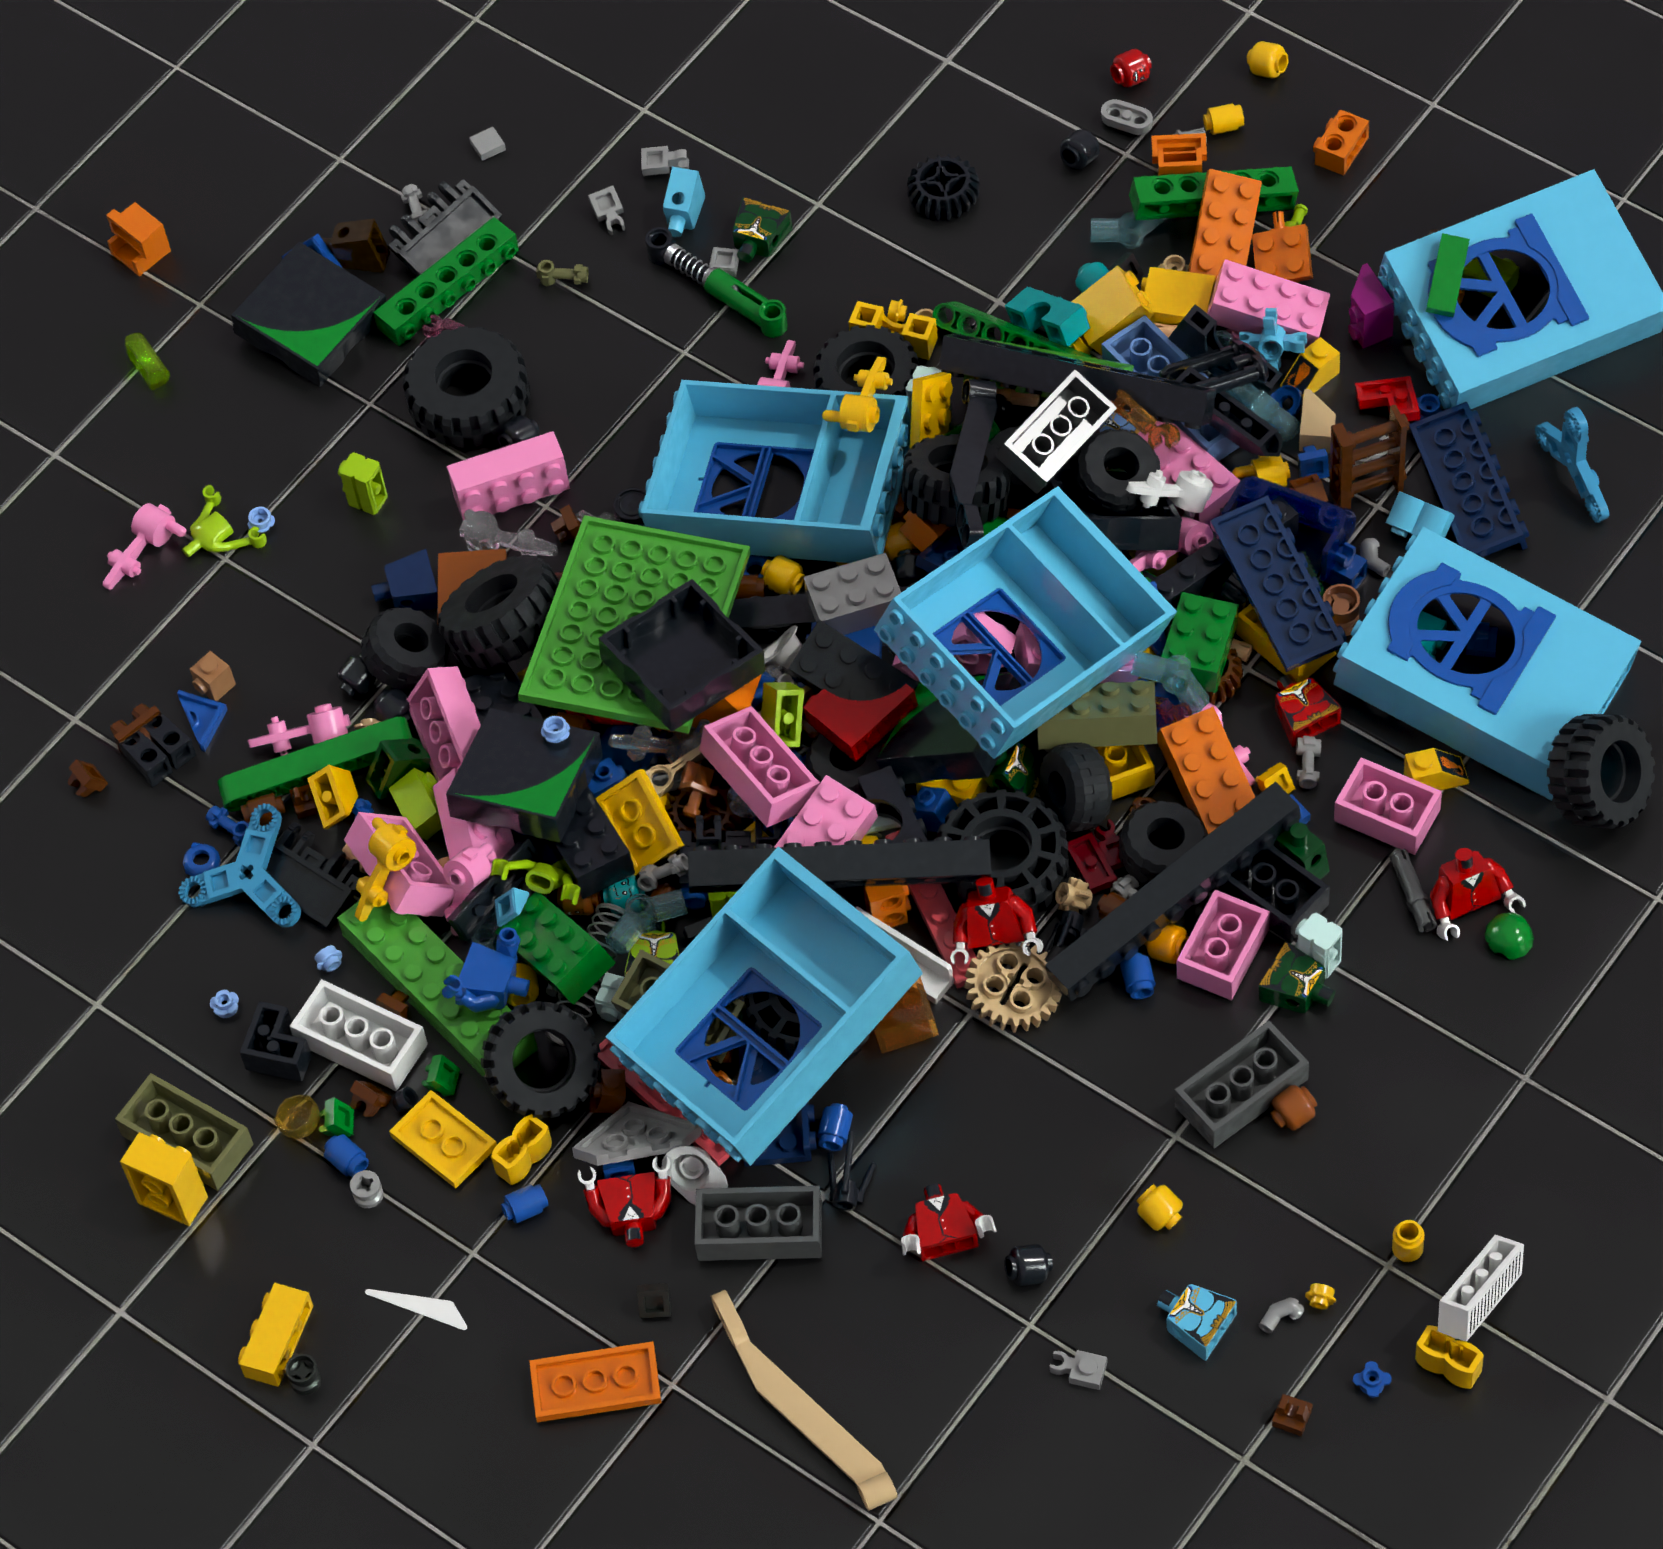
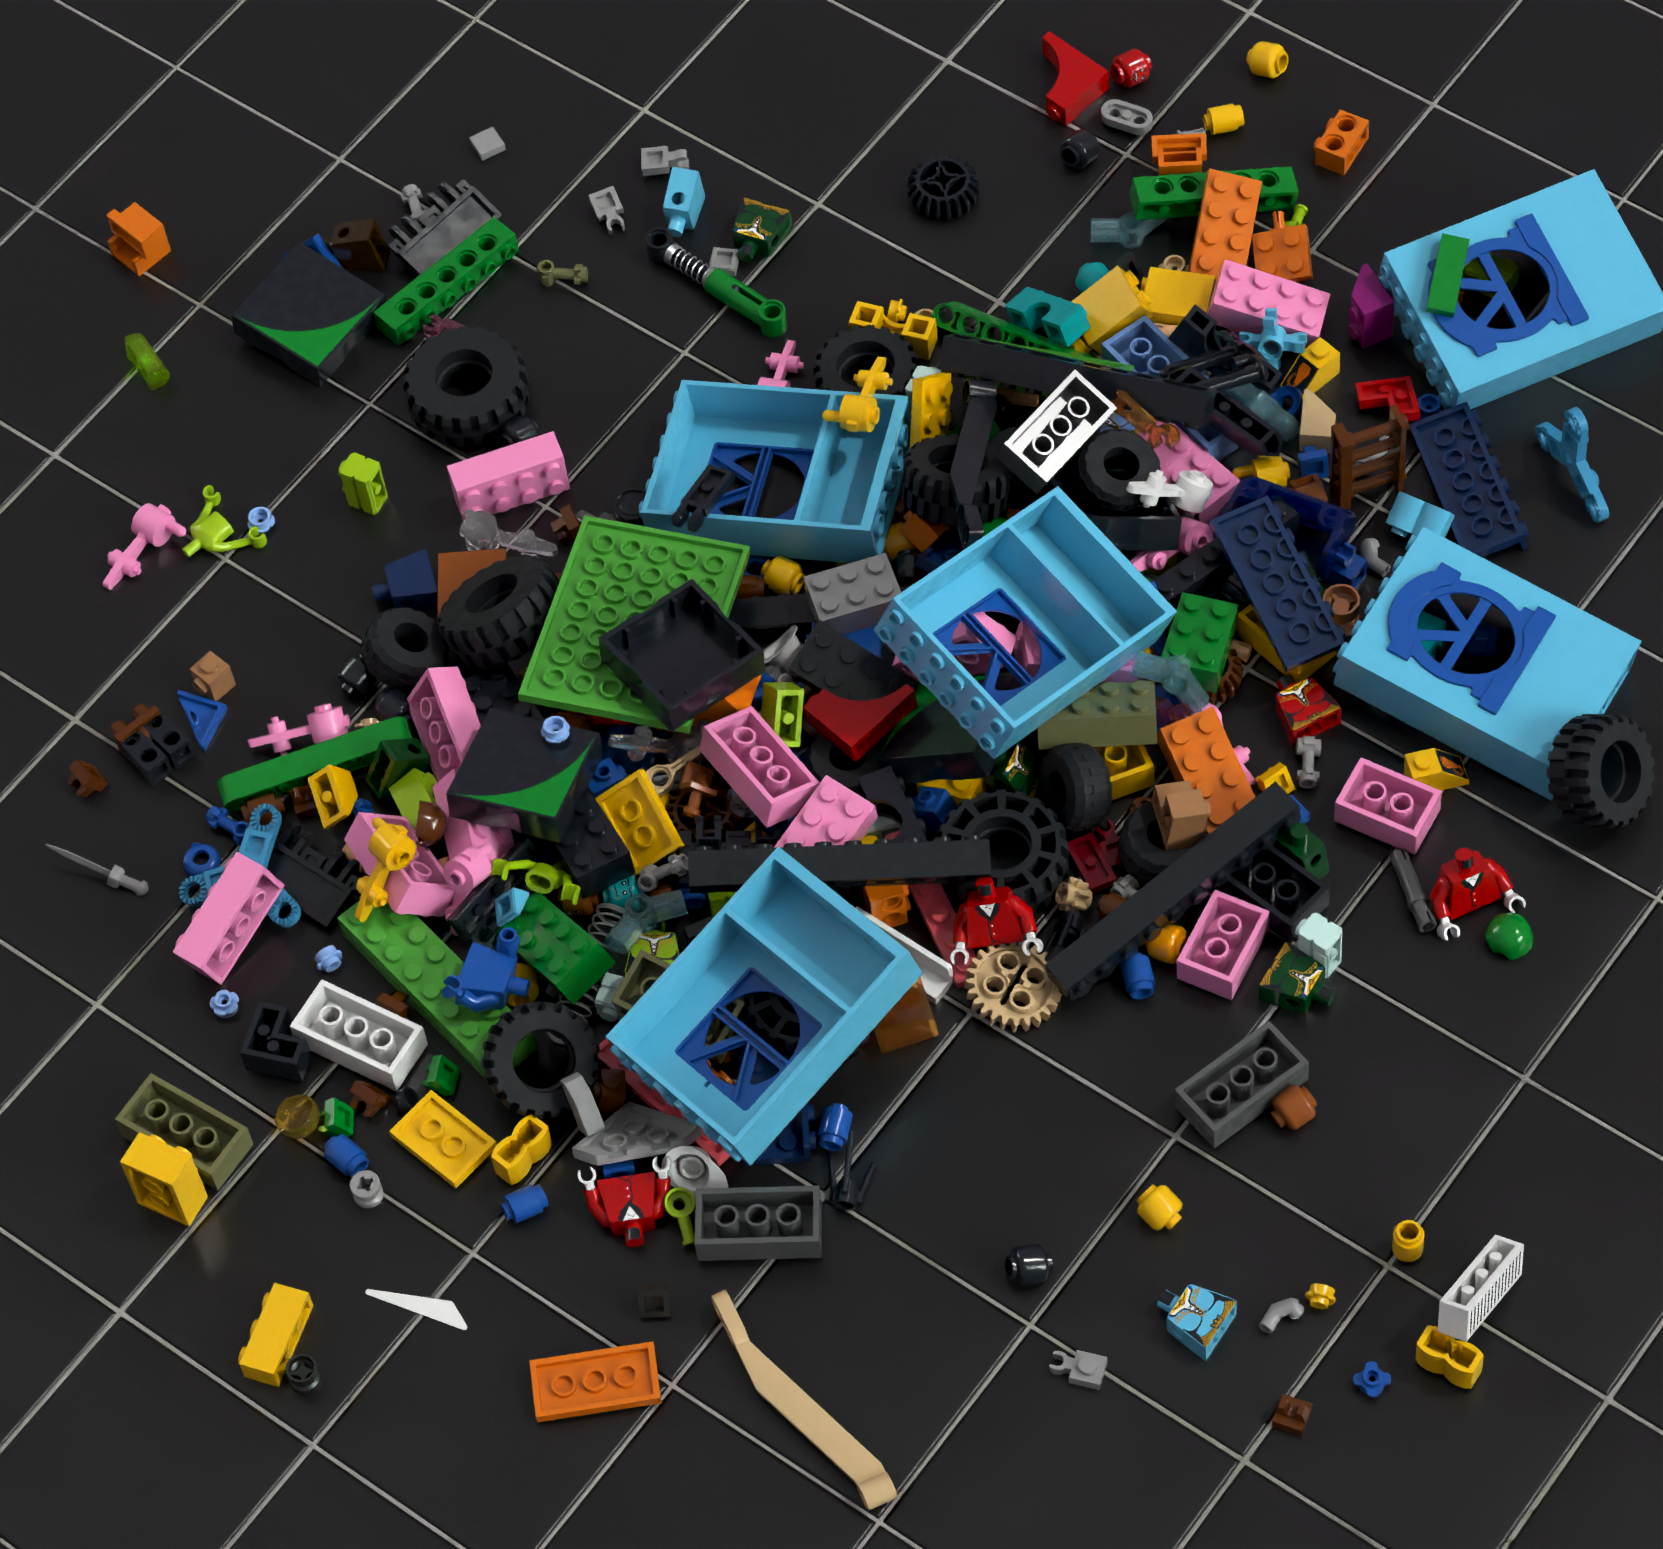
(115, 876): none -> light grey sword
(228, 918): none -> bright pink brick
(430, 824): none -> reddish brown hair
(582, 1104): none -> light grey piece
(687, 1198): none -> lime bar
(703, 497): none -> black hinge
(944, 1225): red torso -> none
(1078, 80): none -> red arch
(1180, 814): none -> medium nougat brick

